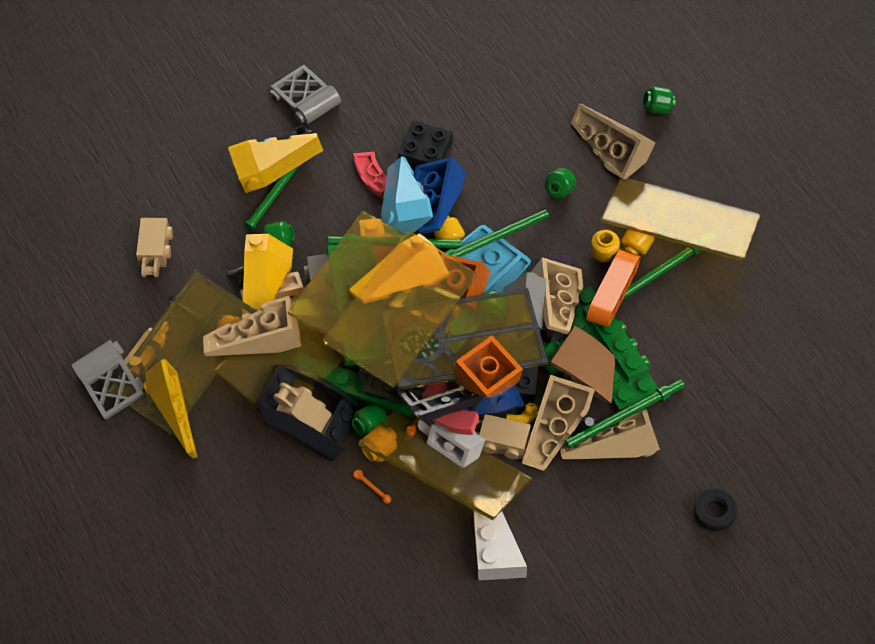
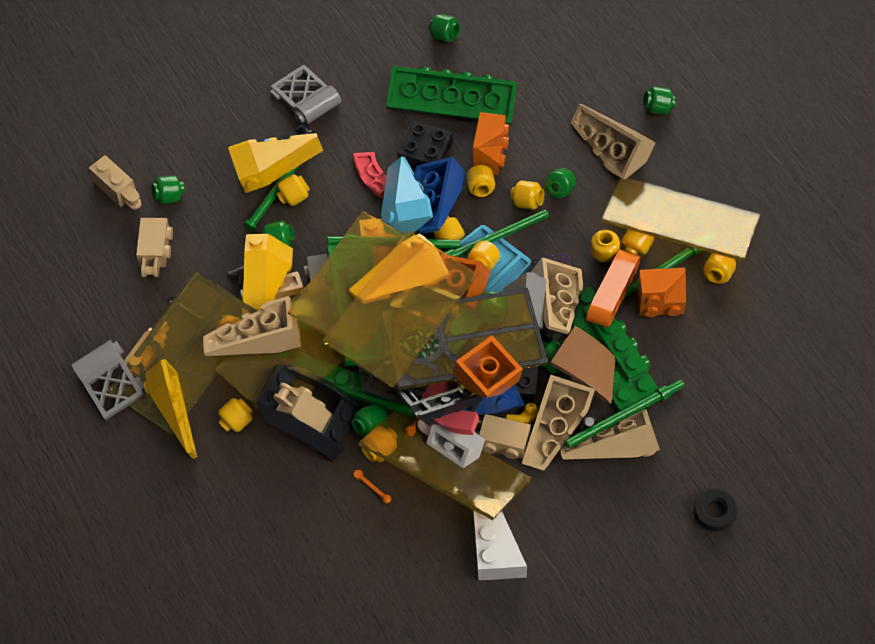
(115, 183): none -> tan brick
(167, 189): none -> green head
(235, 415): none -> yellow head
(293, 190): none -> yellow head
(444, 28): none -> green head
(450, 93): none -> green plate
(480, 181): none -> yellow head
(486, 253): none -> yellow head
(491, 141): none -> orange slope
(527, 195): none -> yellow head
(661, 292): none -> orange slope
(719, 268): none -> yellow head

